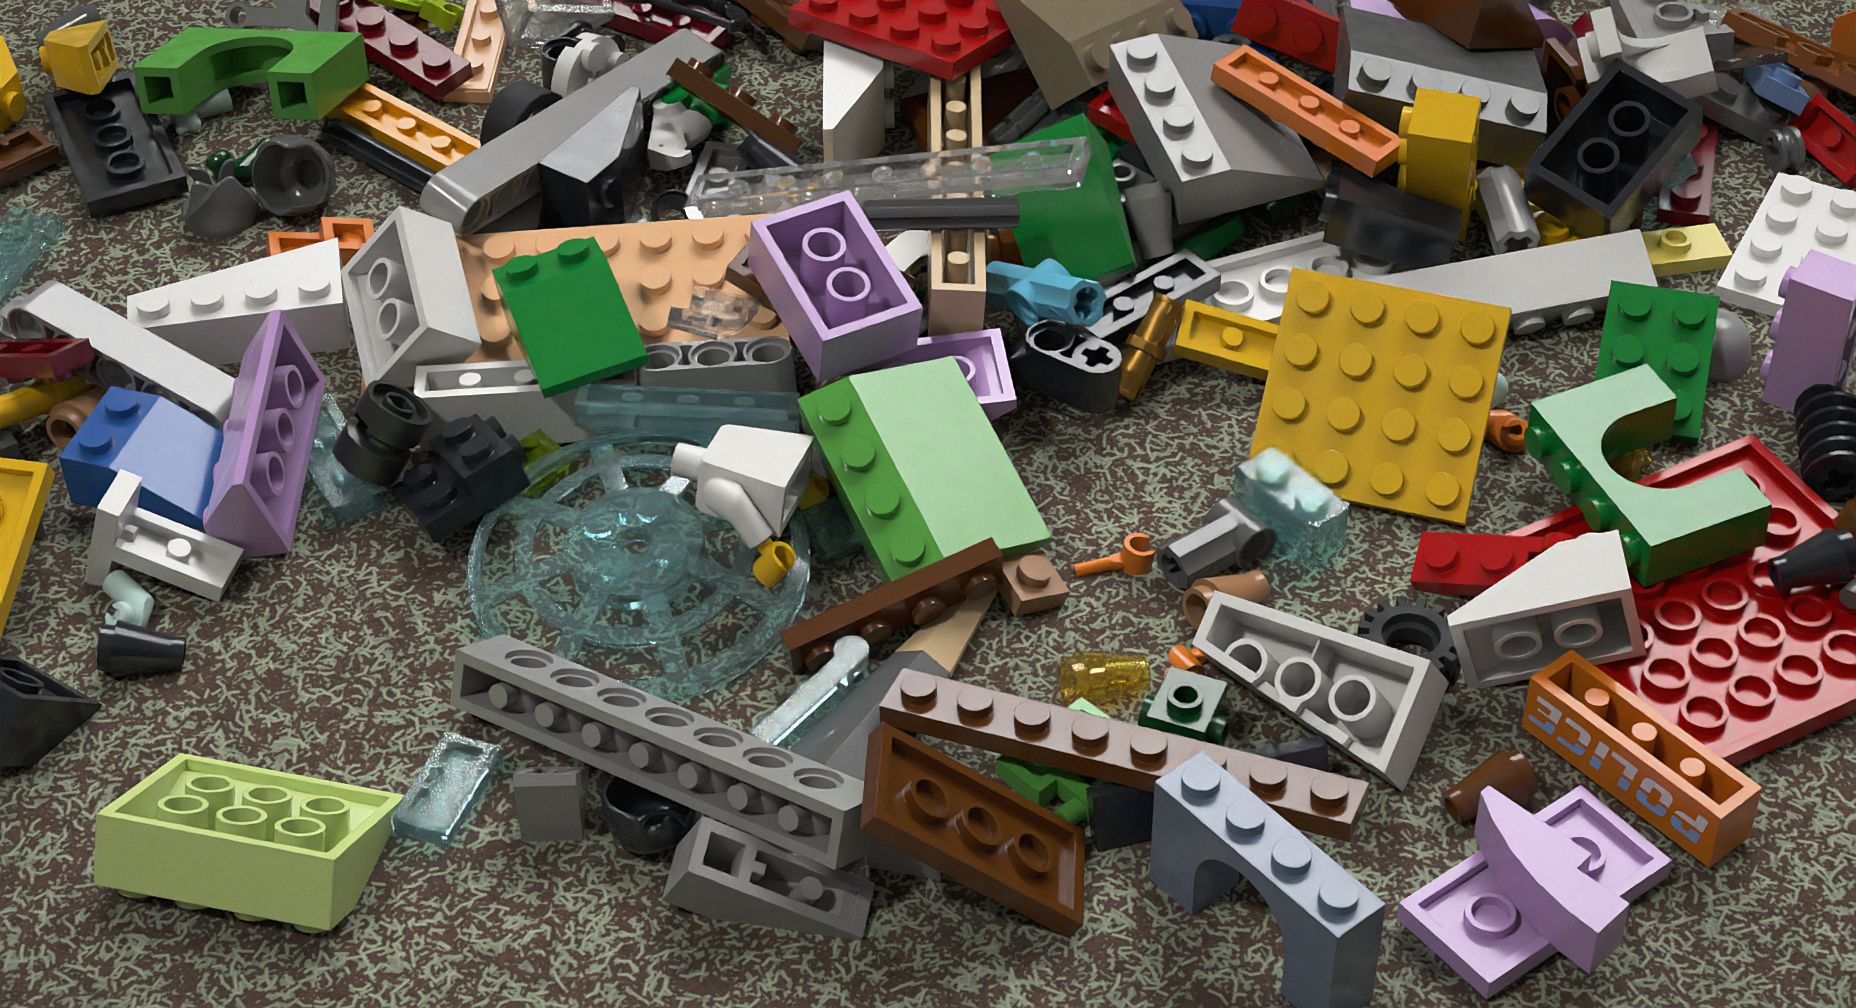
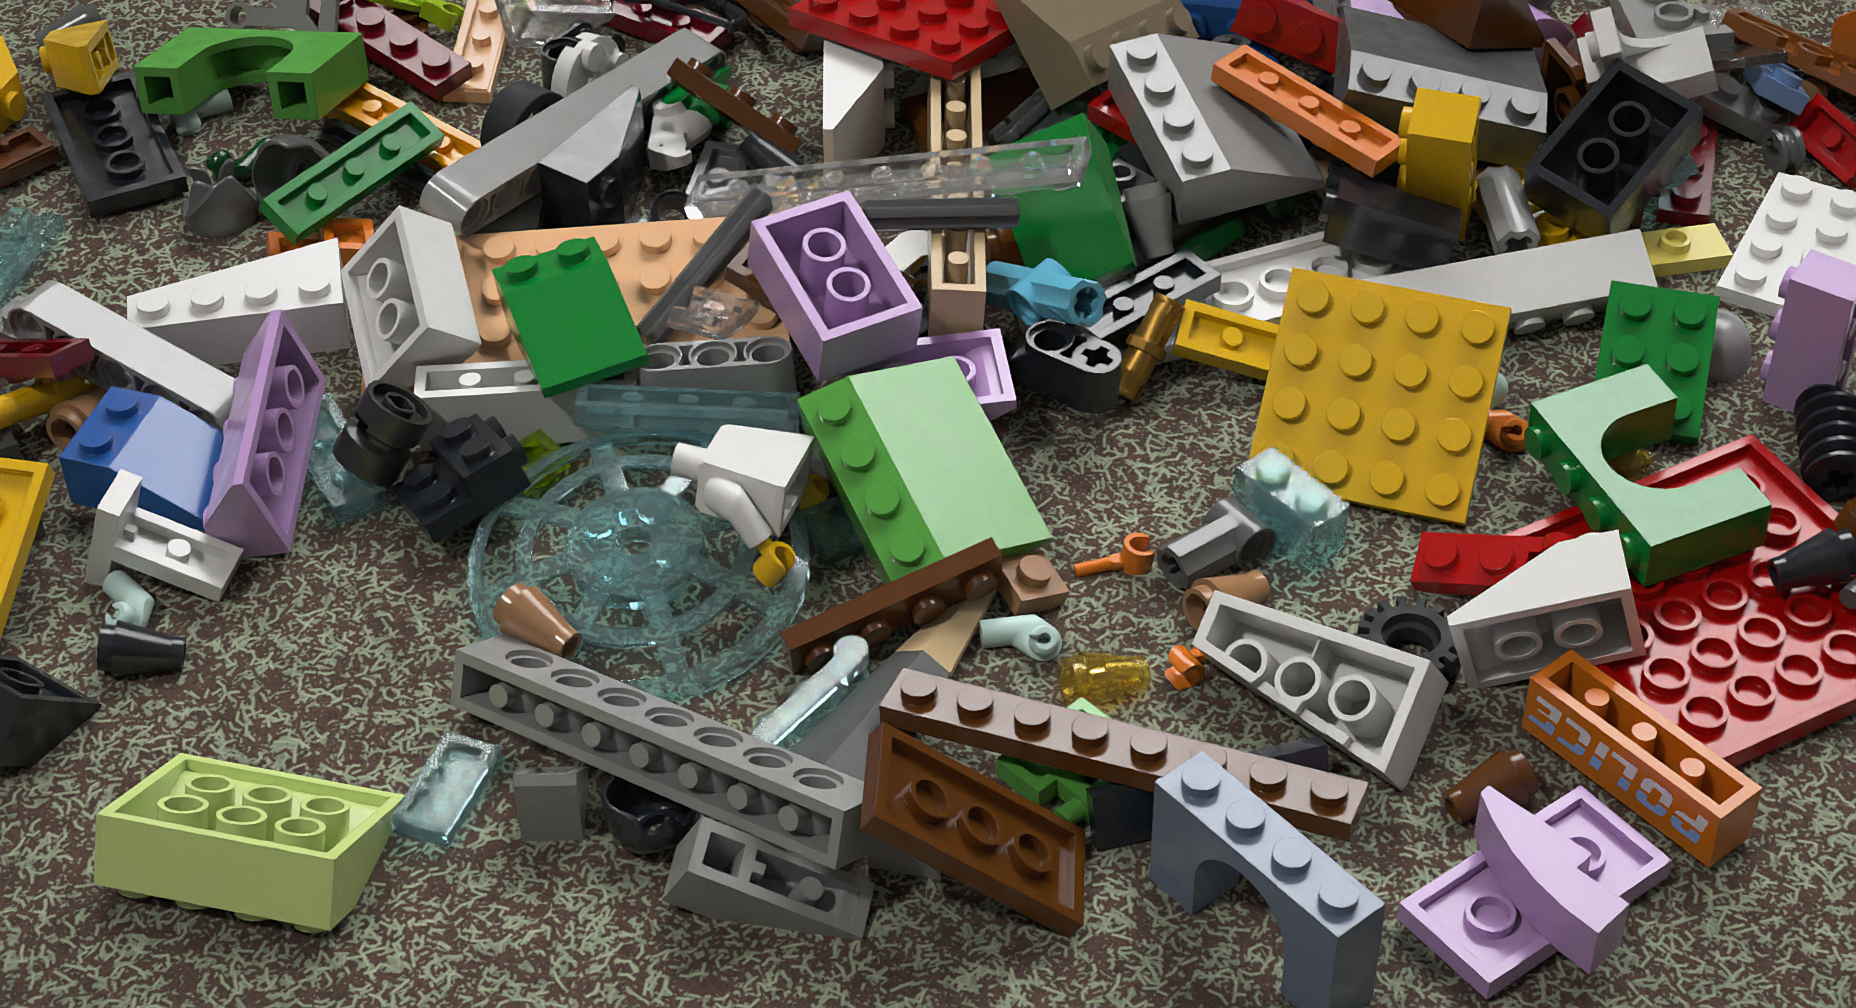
(351, 173): none -> green plate
(533, 619): none -> medium nougat cone
(706, 264): none -> dark grey axle
(1025, 633): none -> light aqua arm
(1200, 719): brick -> none

